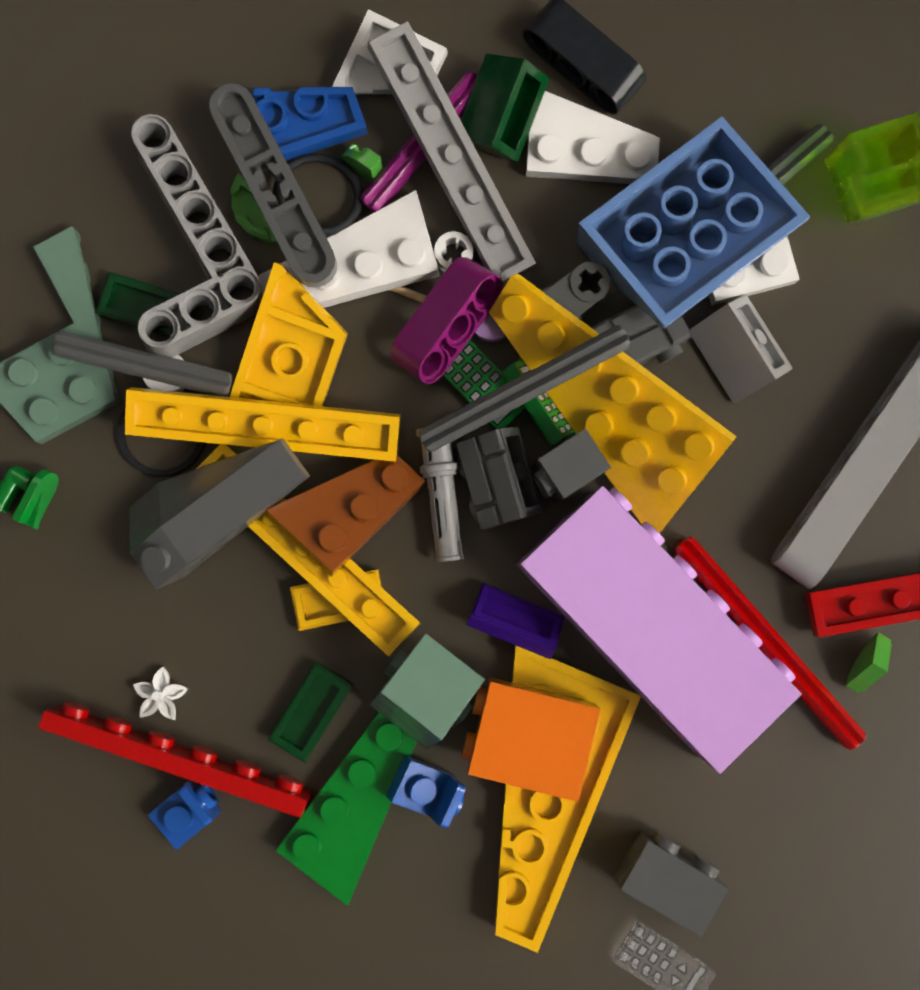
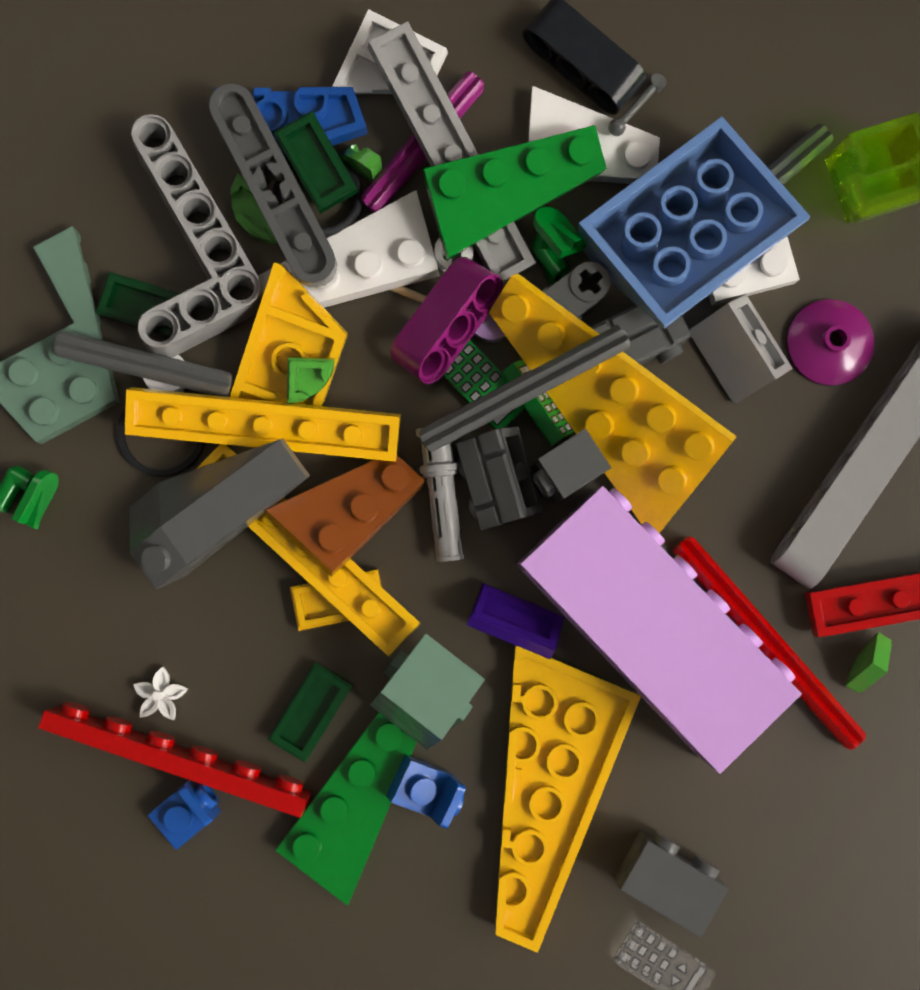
(307, 377): none -> bright green tile
(316, 162): none -> dark green tile
(498, 187): none -> green wing
(503, 105): dark green brick -> none
(531, 738): orange brick -> none
(554, 241): none -> green piece
(655, 85): none -> dark grey hinge
(813, 352): none -> magenta dish

